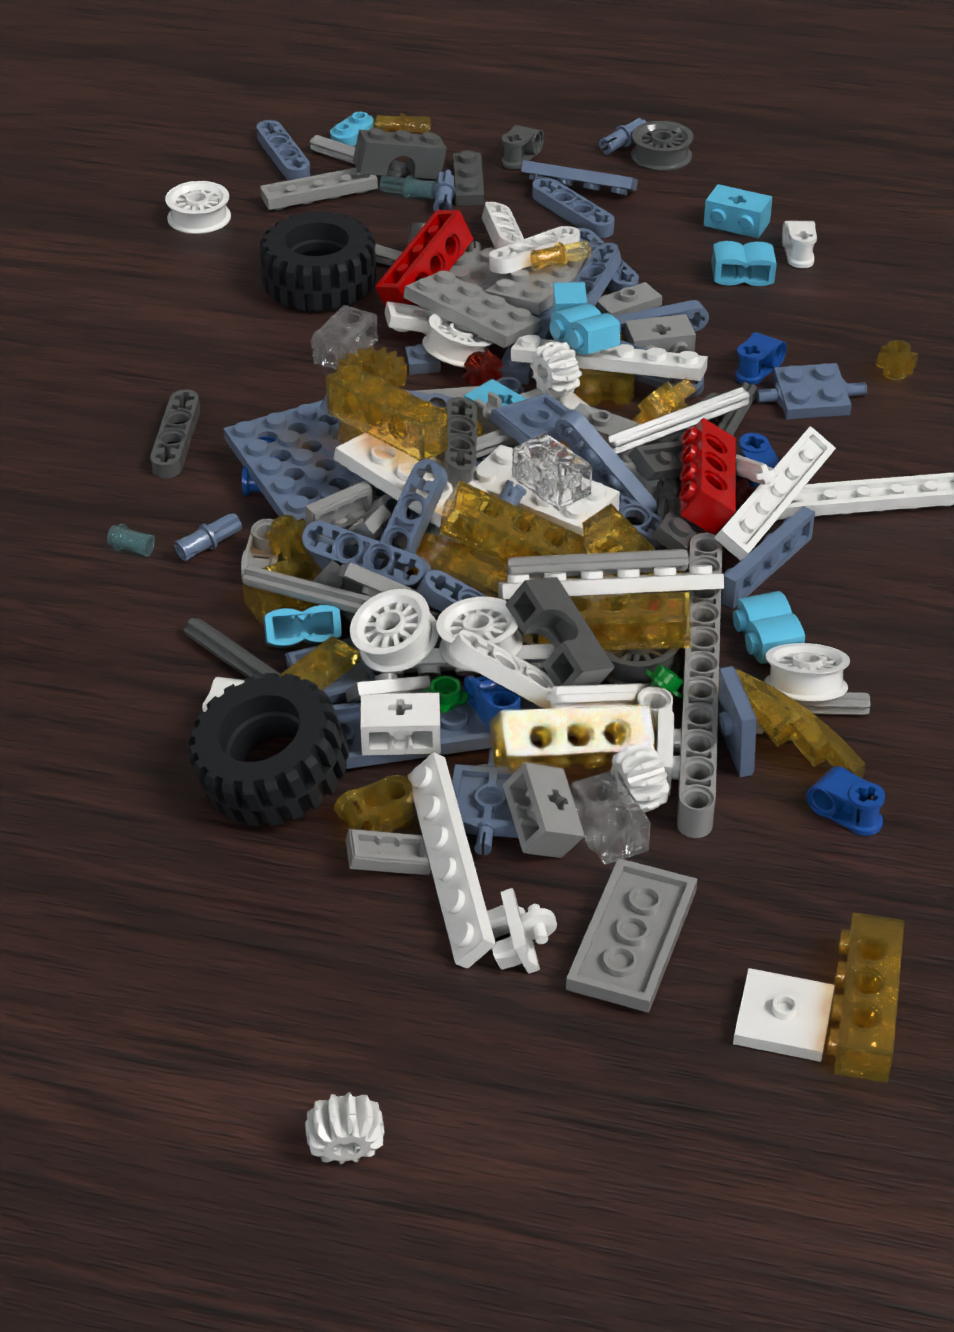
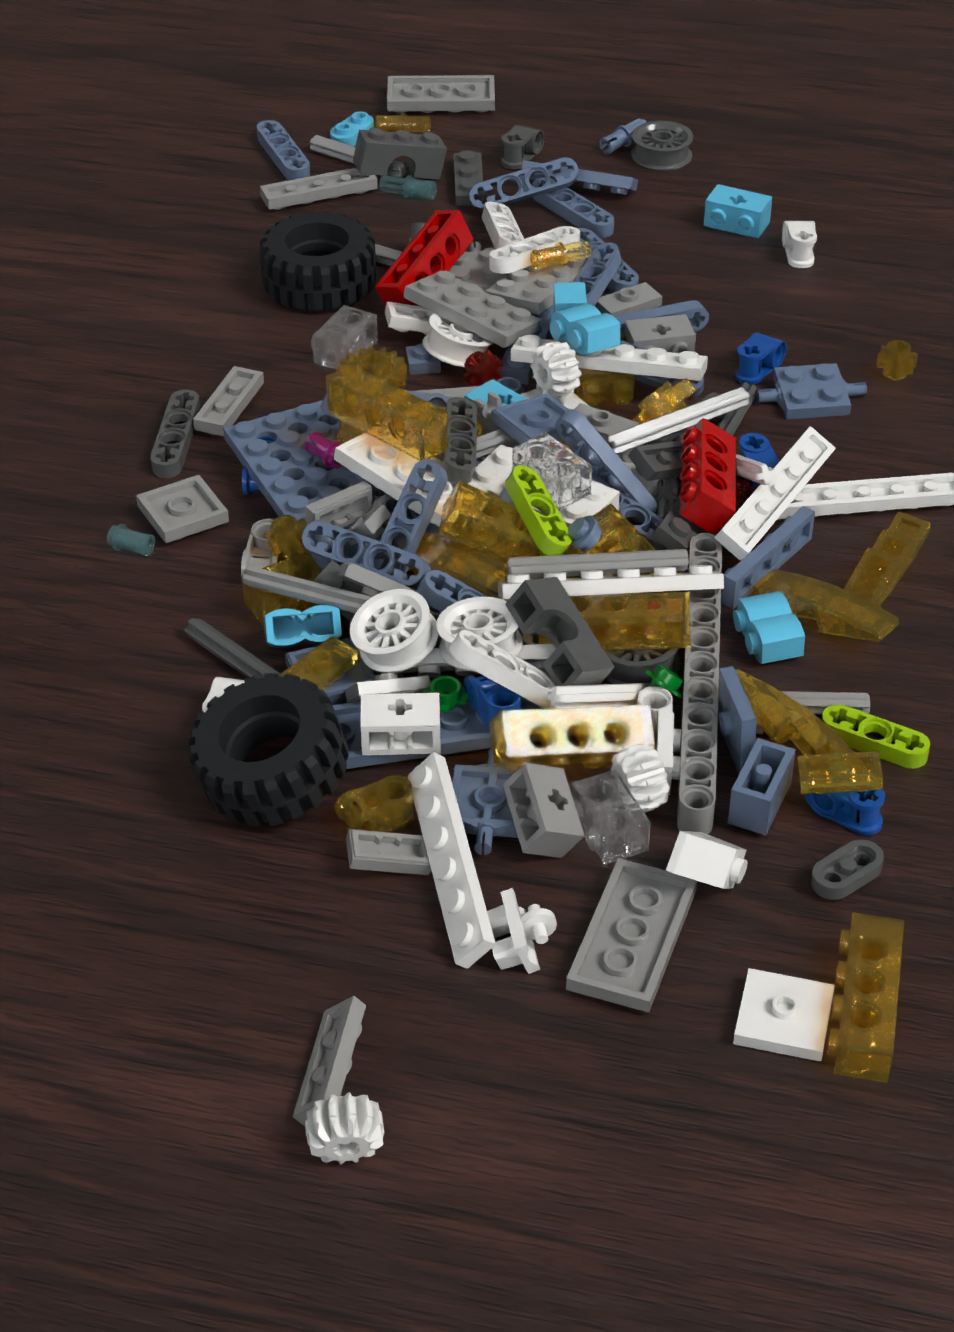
(182, 508): none -> light grey plate
(198, 207): white wheel -> none
(207, 536): sand blue axle -> none
(228, 400): none -> light grey plate
(323, 449): none -> magenta pin
(330, 1055): none -> light grey plate
(441, 93): none -> light grey plate
(444, 191): sand blue axle -> none
(522, 179): none -> sand blue beam
(529, 491): none -> lime beam
(584, 533): none -> sand blue plate
(707, 860): none -> white slope
(745, 263): medium azure brick -> none
(761, 786): none -> sand blue brick
(807, 671): white wheel -> none
(832, 607): none -> clear yellow slope
(840, 772): none -> clear yellow plate
(841, 870): none -> dark grey plate
(889, 558): none -> clear yellow slope
(896, 753): none -> lime beam

